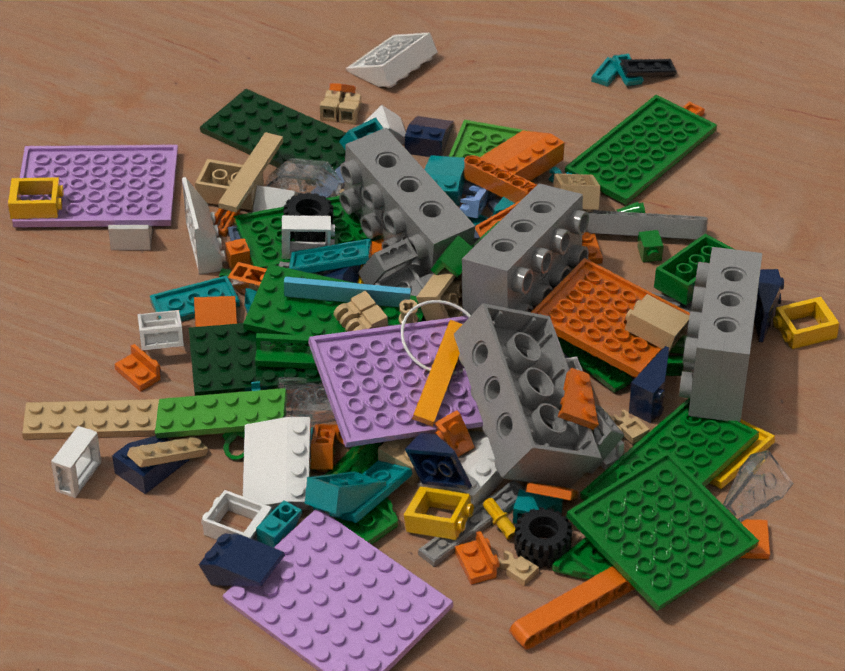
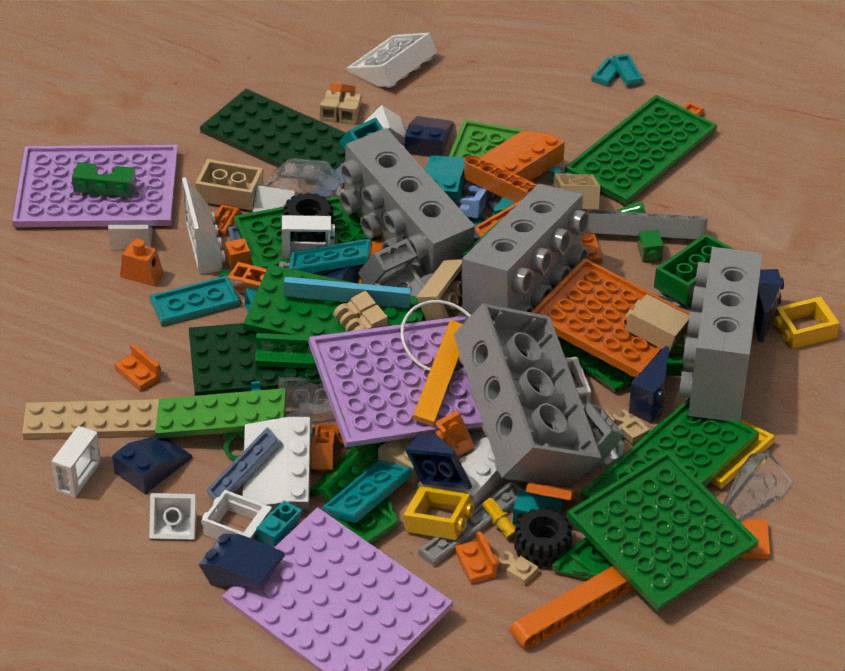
(35, 208): yellow window -> none
(118, 183): none -> green arch
(141, 263): none -> orange torso
(160, 332): white window -> none
(167, 451): tan plate -> none
(173, 516): none -> white slope
(215, 310): orange tile -> none
(245, 464): none -> sand blue tile
(250, 172): tan tile -> none
(341, 491): teal slope -> none
(405, 307): tan bush -> none
(452, 257): green panel -> none
(578, 400): orange wing -> none
(648, 67): black tile -> none

